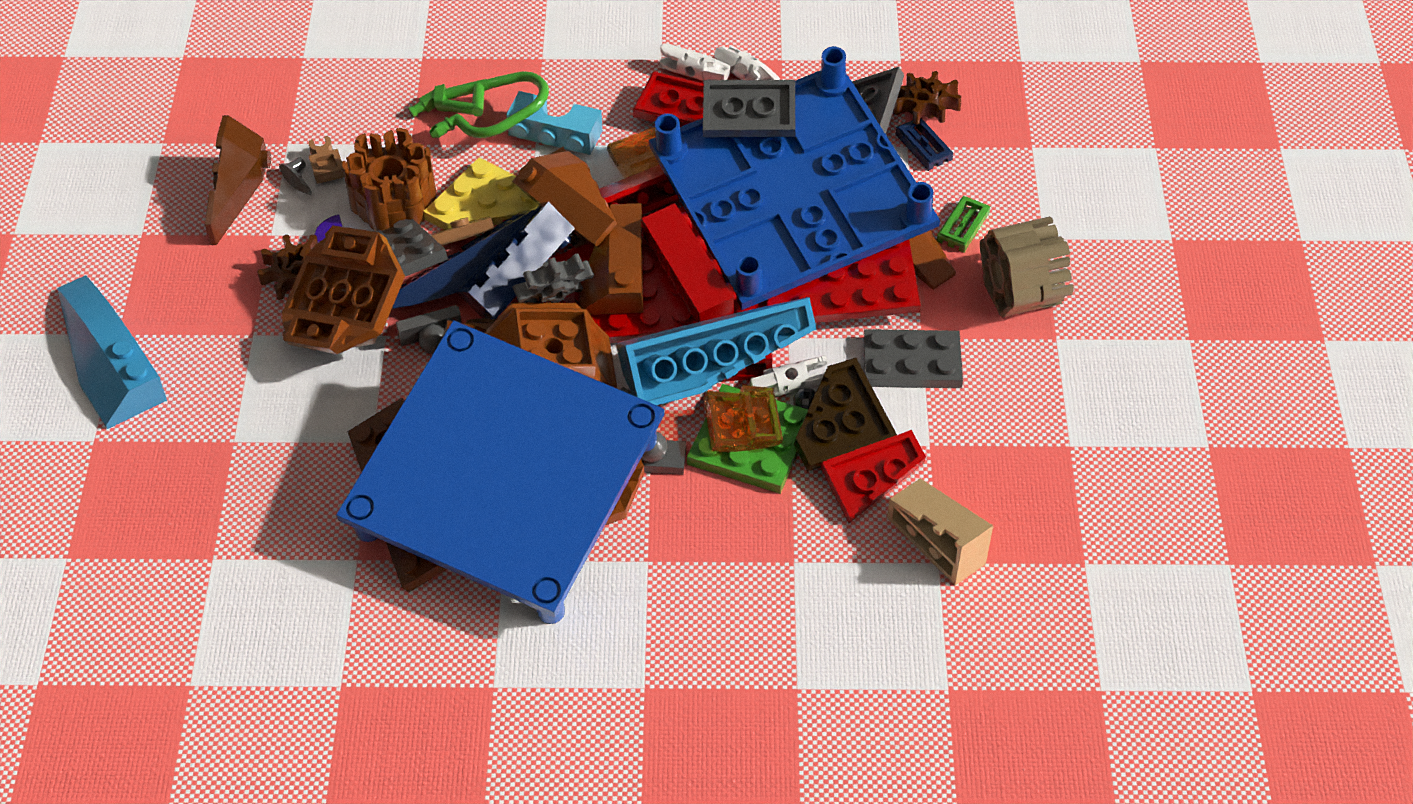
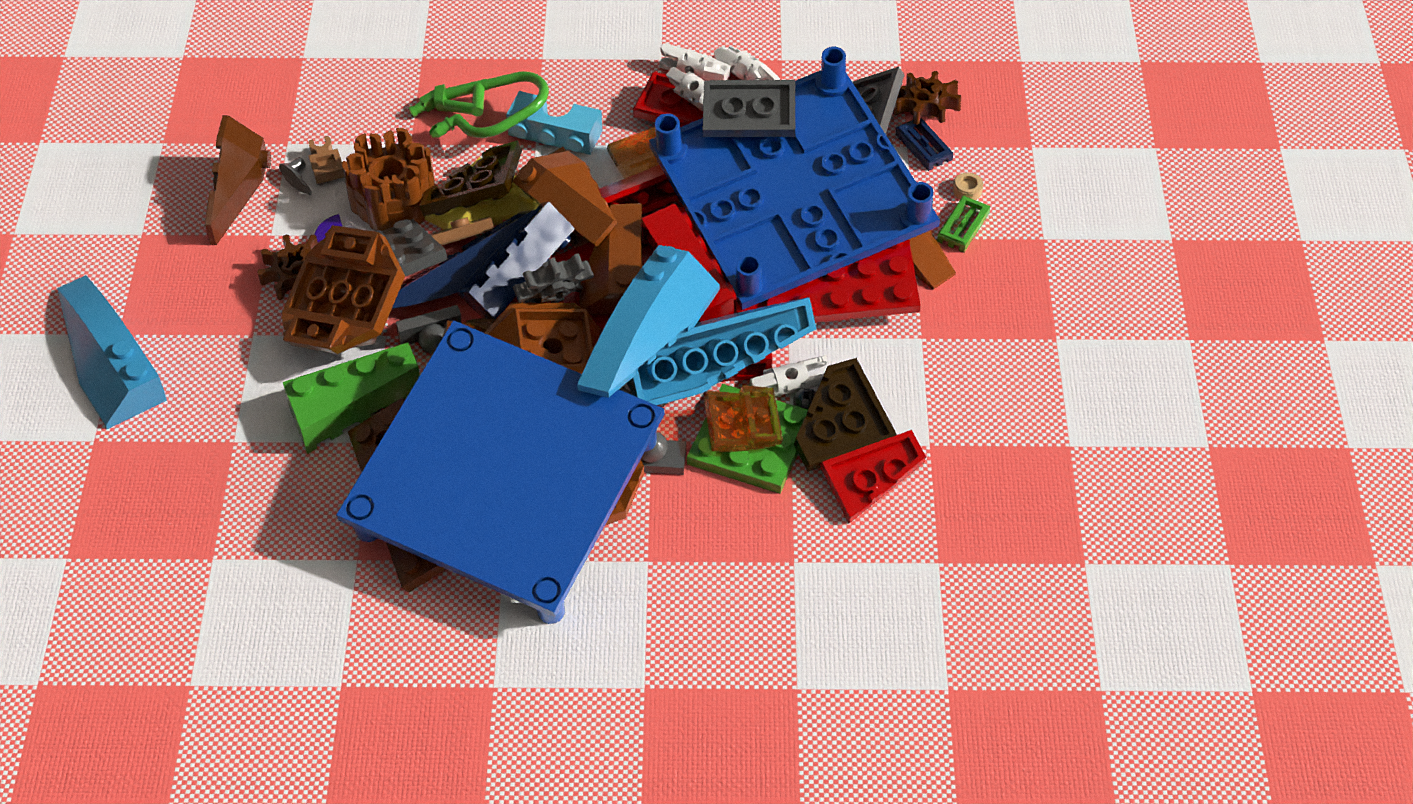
(349, 392): none -> bright green wedge
(468, 185): none -> dark brown plate
(656, 307): none -> dark azure wedge
(687, 86): none -> white hinge
(913, 358): dark grey plate -> none
(941, 529): tan wedge -> none
(968, 185): none -> tan tile
(1019, 266): dark tan piece -> none

